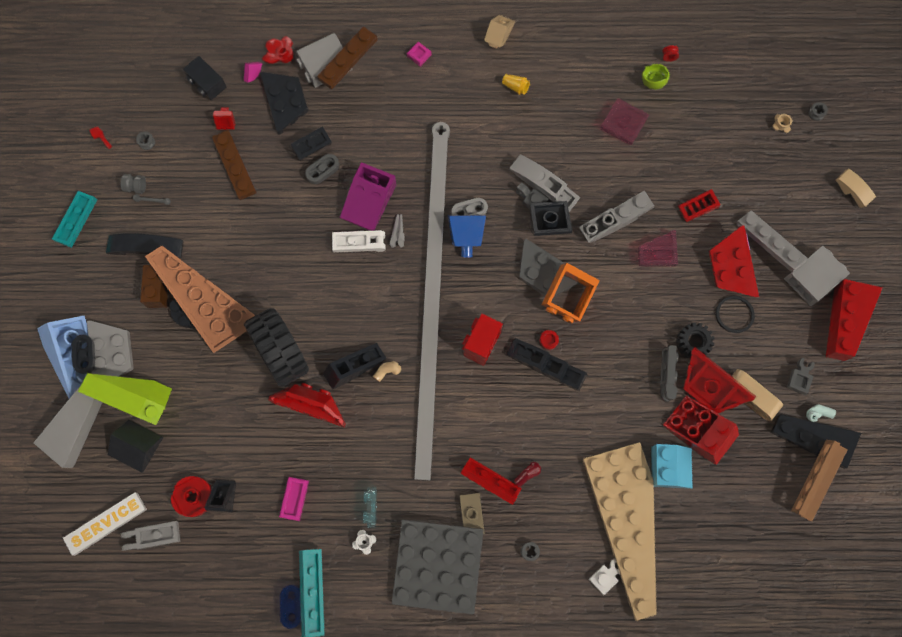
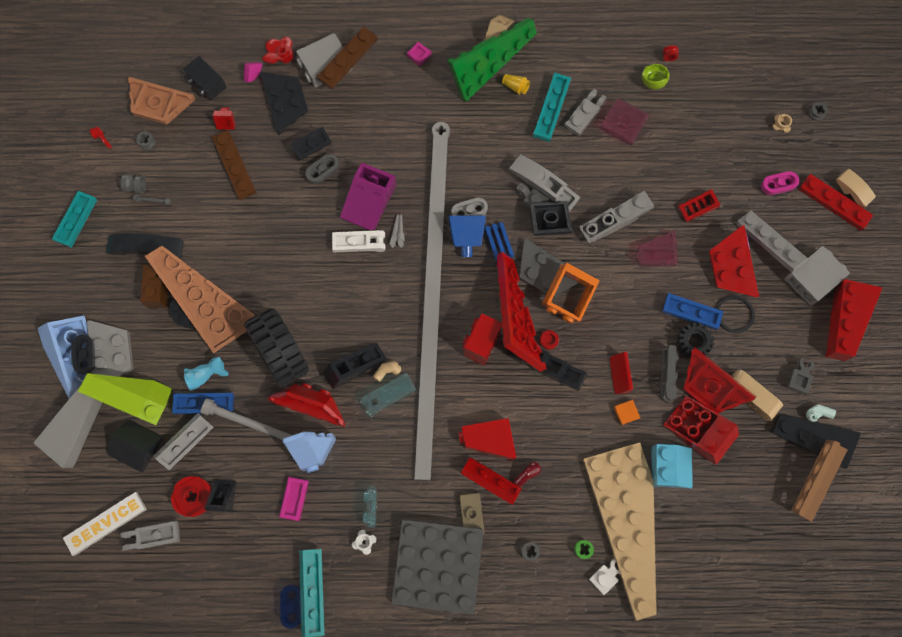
(156, 101): none -> nougat wing
(183, 441): none -> light grey plate
(192, 402): none -> blue plate
(199, 375): none -> medium azure animal
(210, 407): none -> light grey piece
(309, 449): none -> light blue wedge
(388, 394): none -> clear light blue plate
(485, 59): none -> green wing
(489, 438): none -> red slope
(494, 227): none -> blue tile
(516, 319): none -> red wing
(552, 107): none -> teal plate
(584, 114): none -> light grey hinge
(590, 550): none -> bright green bush
(621, 373): none -> red slope
(626, 412): none -> orange tile
(692, 311): none -> blue plate
(778, 183): none -> dark pink plate
(836, 202): none -> red plate

